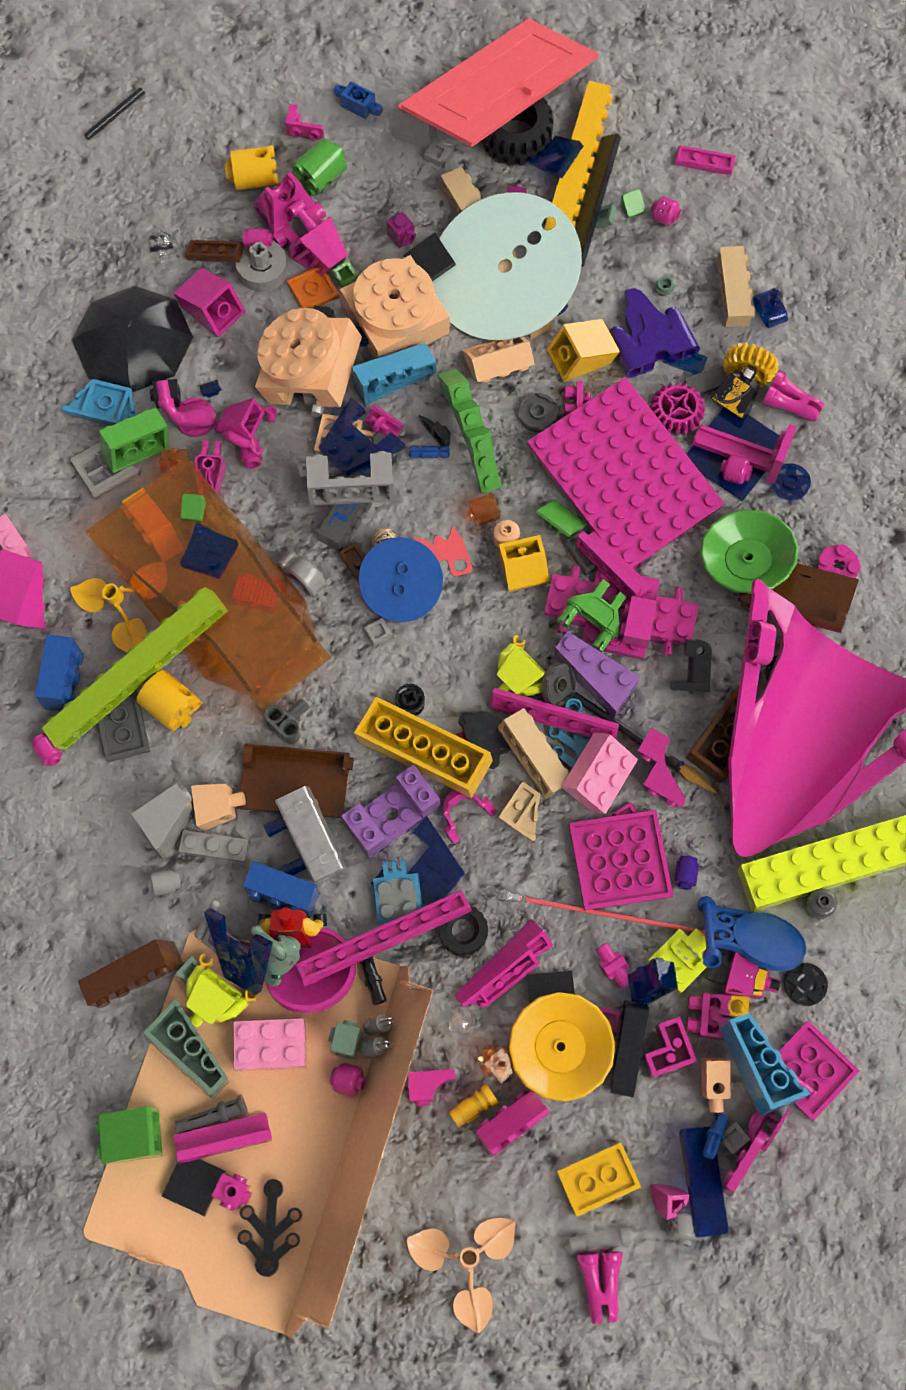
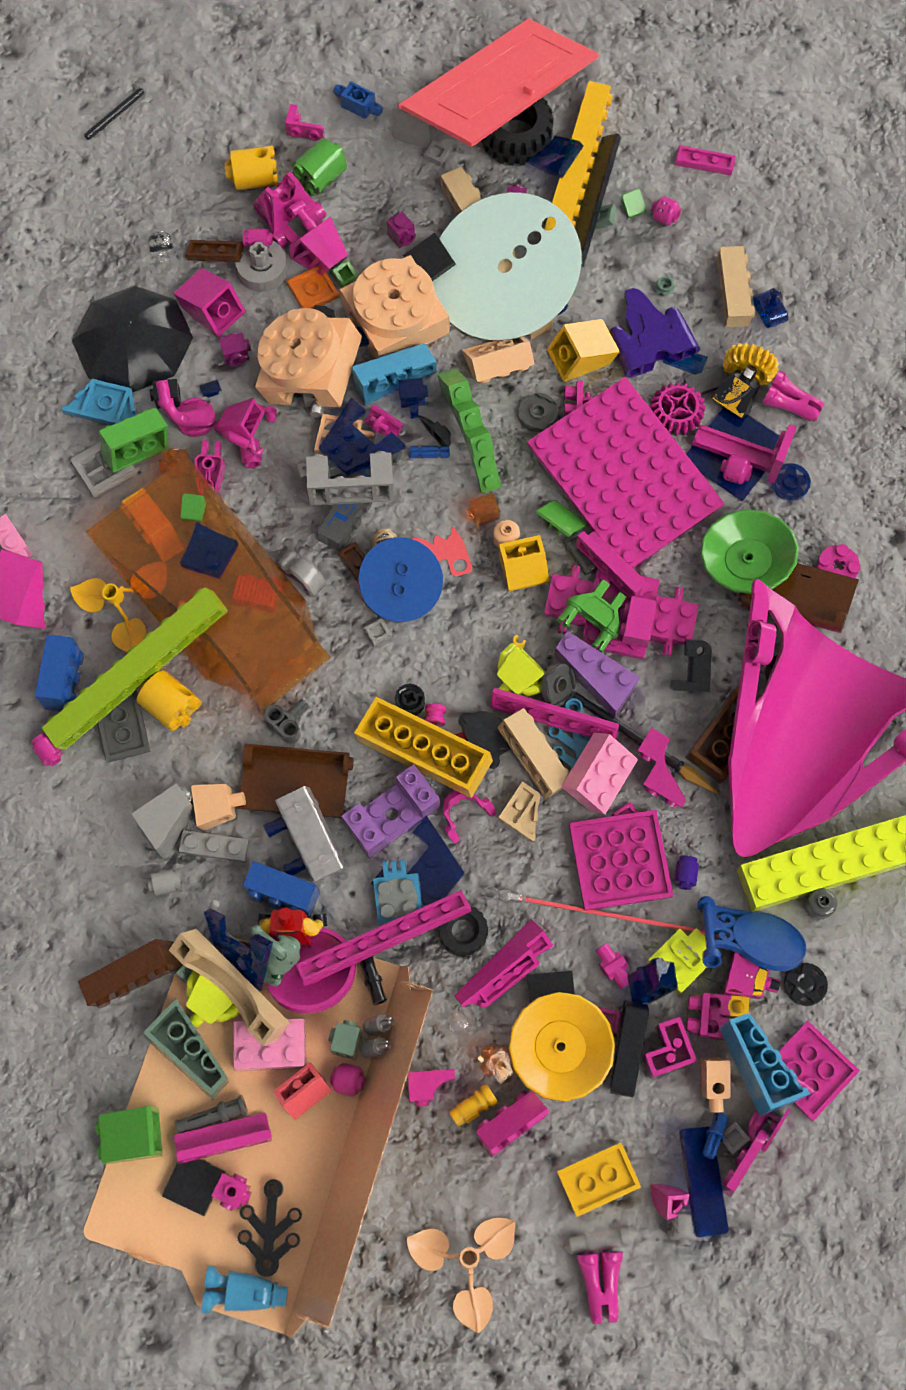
(235, 349): none -> magenta brick
(242, 1292): none -> dark azure piece
(260, 1016): none -> tan arch
(302, 1091): none -> coral brick
(412, 394): none -> clear blue brick
(435, 714): none -> dark pink wheel

